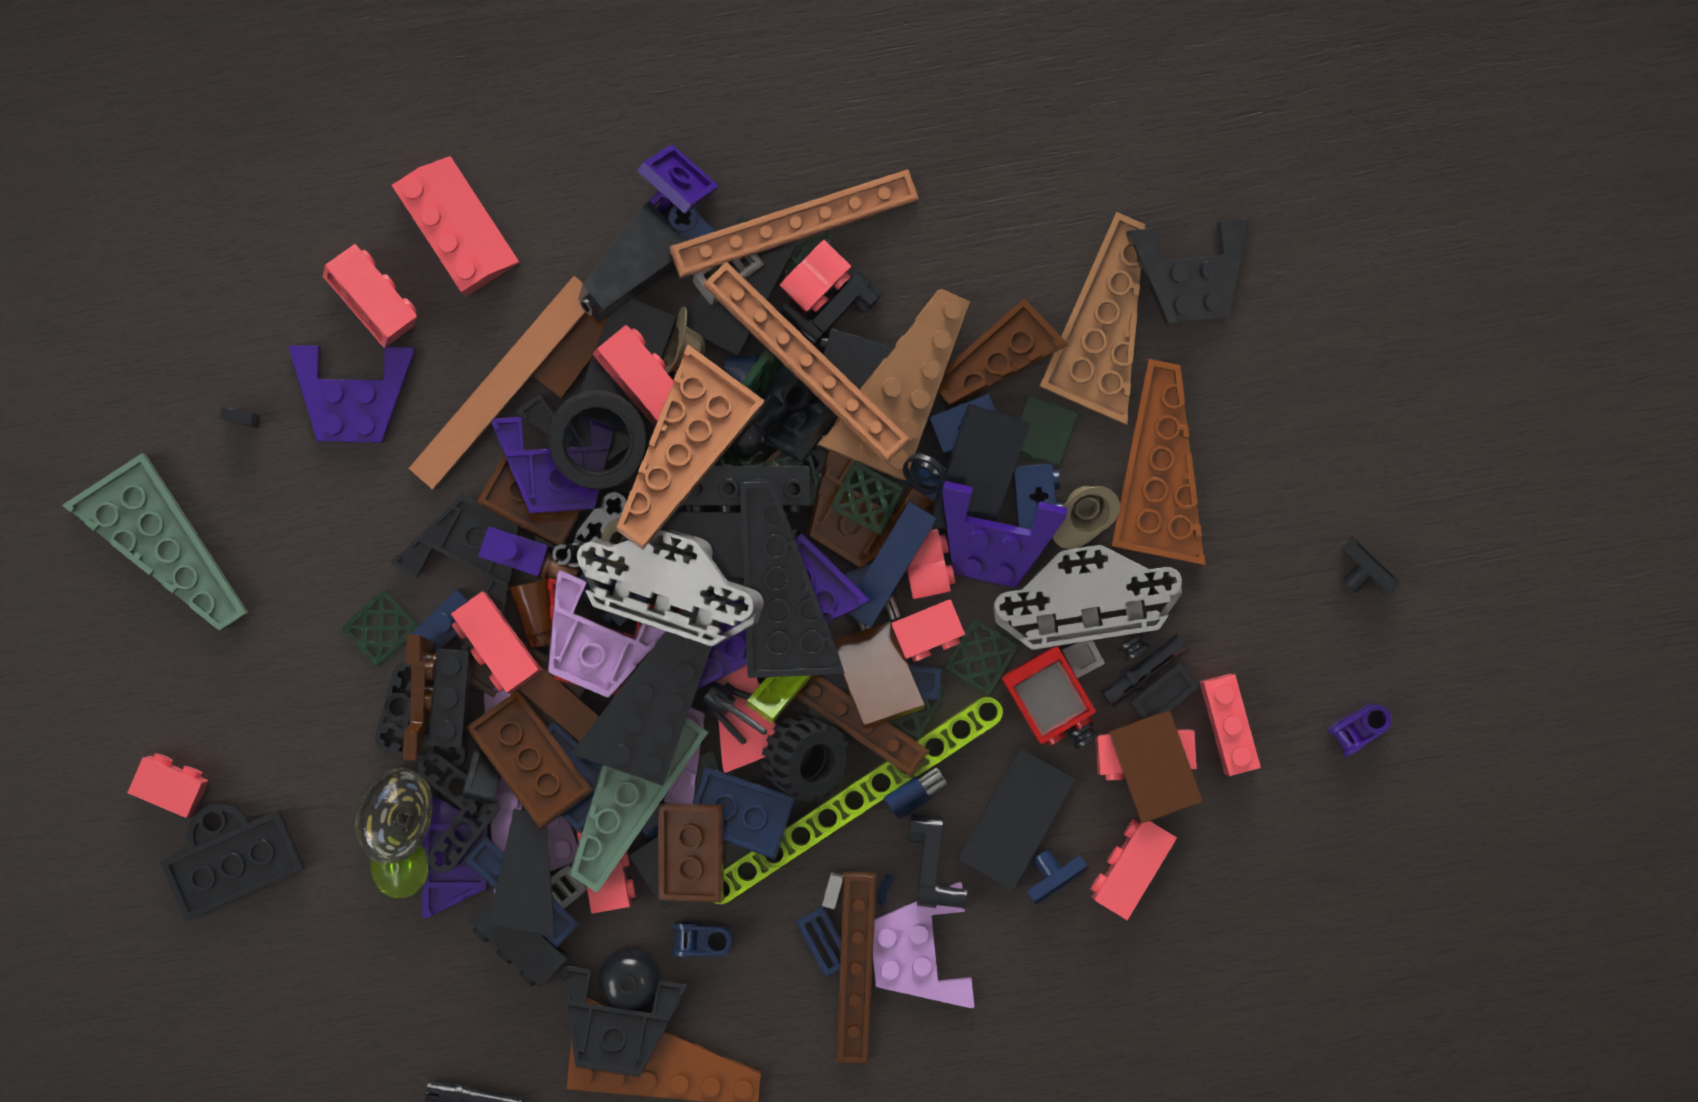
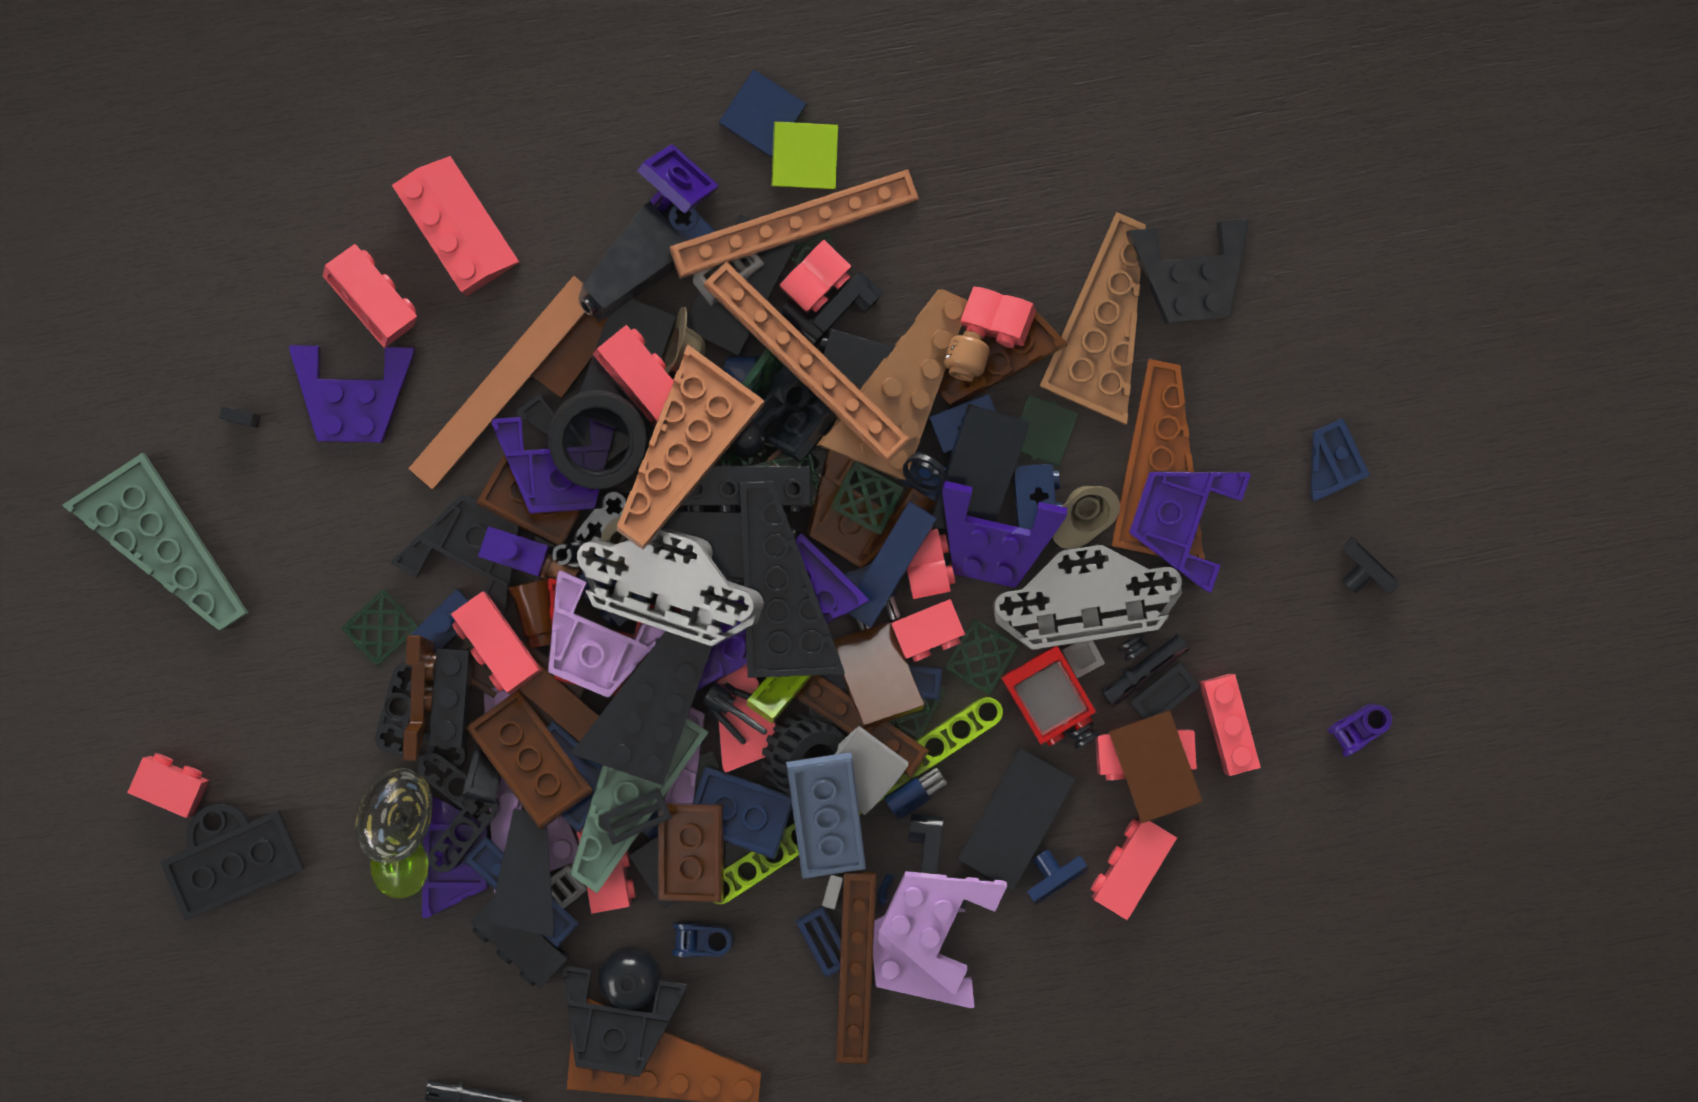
(660, 804): none -> black tile
(757, 108): none -> dark blue tile
(804, 155): none -> lime tile
(826, 815): none -> sand blue tile
(874, 767): none -> light grey slope
(924, 913): none -> lavender wing
(966, 356): none -> medium nougat head
(998, 316): none -> coral brick
(1171, 514): none -> dark purple wing
(1334, 460): none -> dark blue wing

